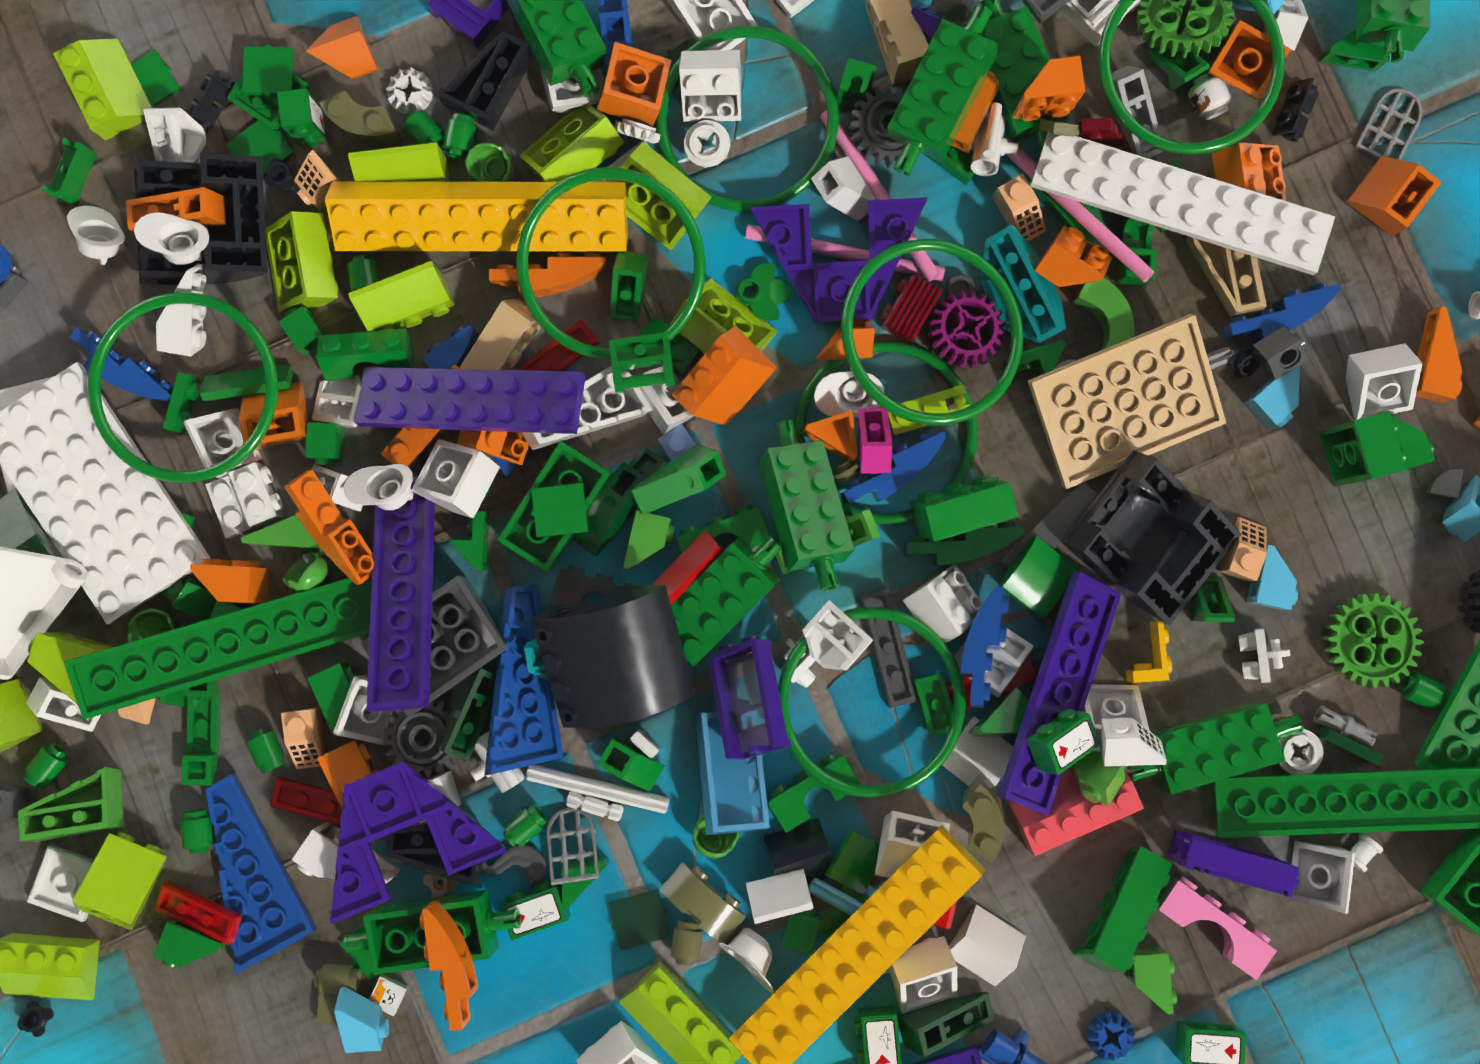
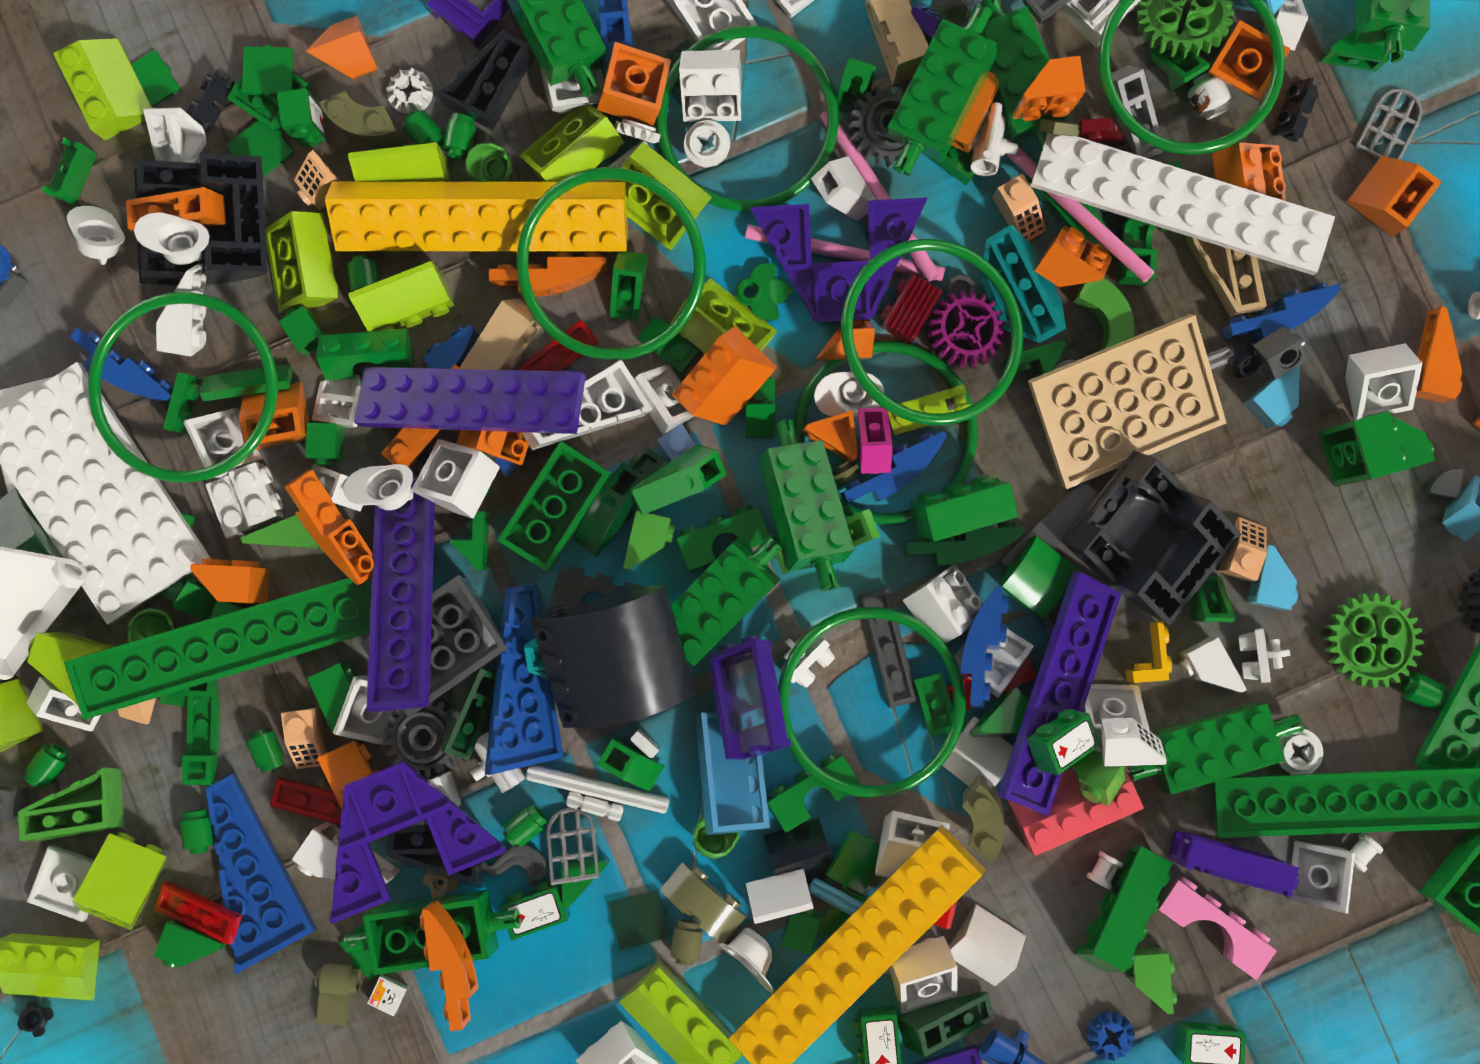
(272, 174): black plate -> none
(306, 573): bright green hair -> none
(360, 1022): medium azure slope -> none
(560, 510): green piece -> none
(641, 353): green plate -> none
(689, 565): red tile -> none
(761, 411): none -> green slope
(835, 638): white slope -> none
(1105, 870): none -> white bush
(1211, 664): none -> white slope
(1345, 725): light grey pin -> none
(1349, 746): dark green tile -> none

